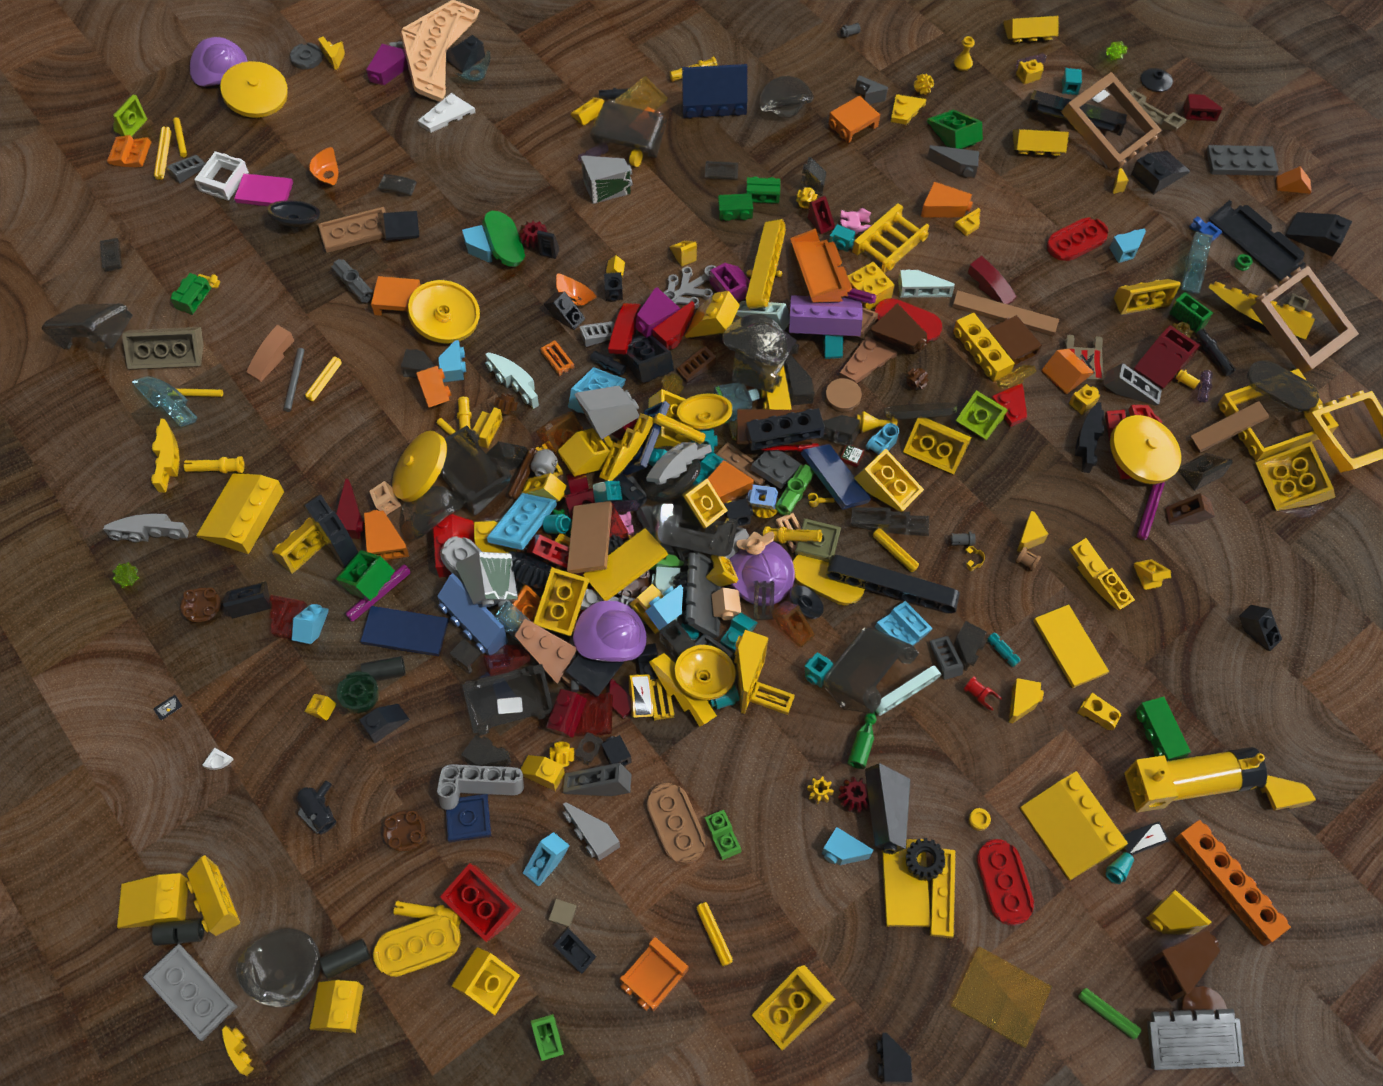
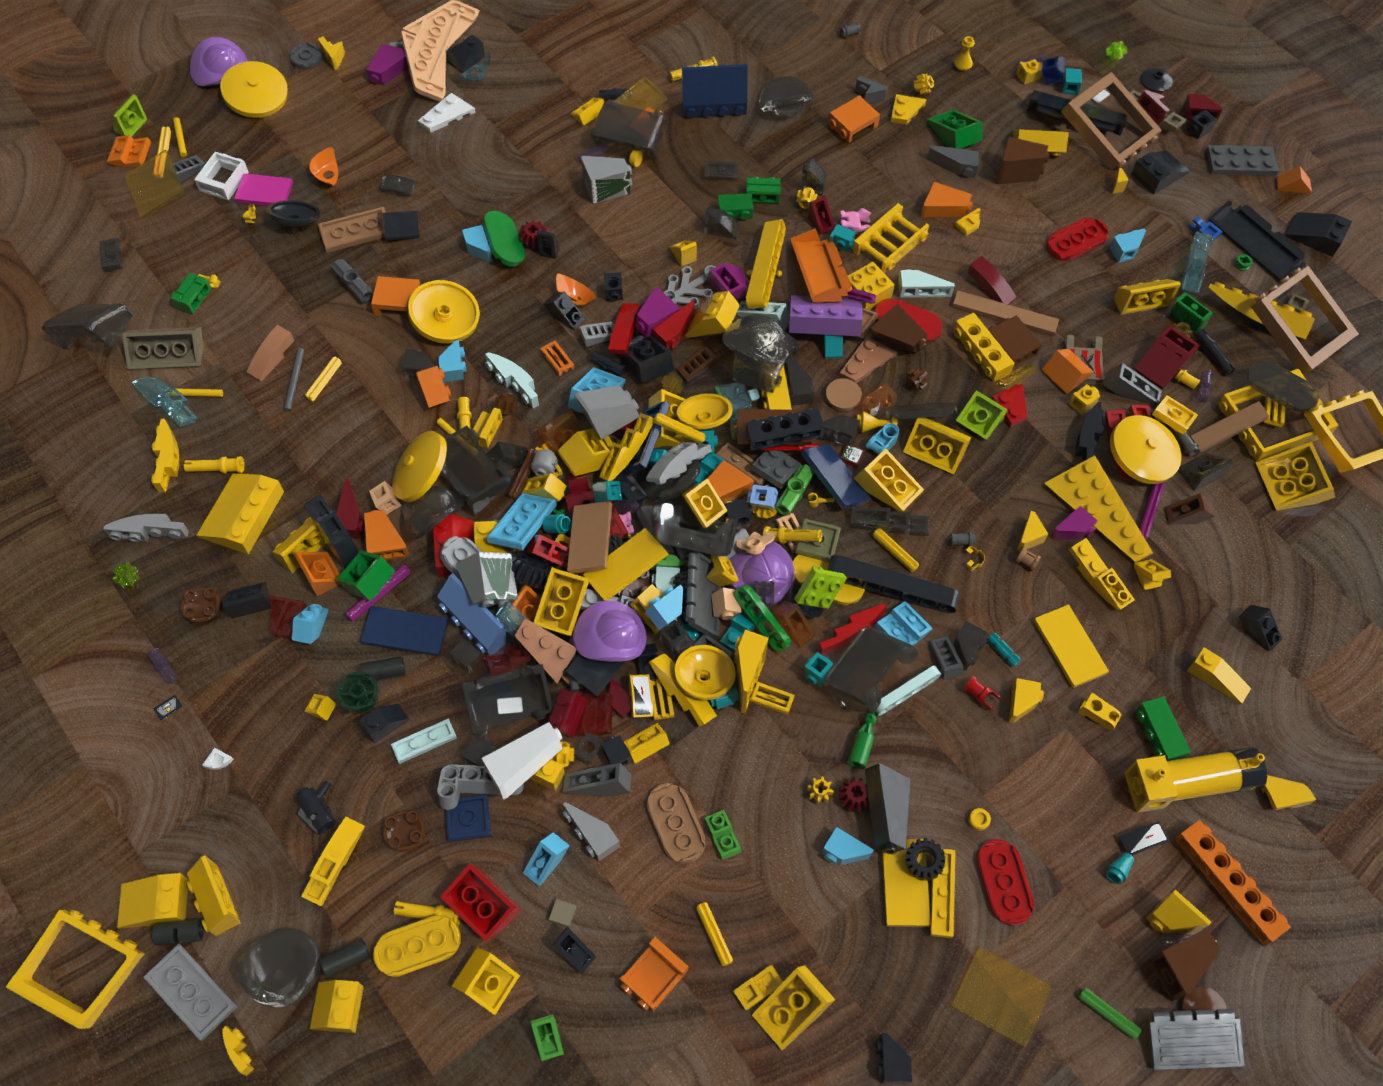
(66, 1010): none -> yellow windscreen
(154, 184): none -> clear yellow piece
(162, 665): none -> clear purple axle
(250, 214): none -> yellow piece
(319, 570): none -> orange slope
(332, 860): none -> yellow slope
(423, 741): none -> light aqua tile
(522, 758): none -> white slope
(615, 265): yellow slope -> none
(646, 742): none -> yellow slope
(720, 223): none -> clear smoke slope
(758, 987): none -> yellow slope
(765, 616): none -> green beam
(820, 588): none -> lime plate
(847, 633): none -> red slope
(878, 399): none -> clear orange leg
(1022, 161): none -> reddish brown slope
(1031, 28): yellow slope -> none
(1053, 69): none -> clear blue slope
(1073, 826): yellow slope -> none
(1075, 526): none -> magenta slope
(1092, 490): none -> yellow wing
(1153, 105): none -> dark red slope
(1174, 415): none -> yellow plate
(1190, 447): none -> dark grey pin
(1201, 124): none -> black brick
(1219, 675): none -> yellow slope
(1281, 416): none -> yellow tile

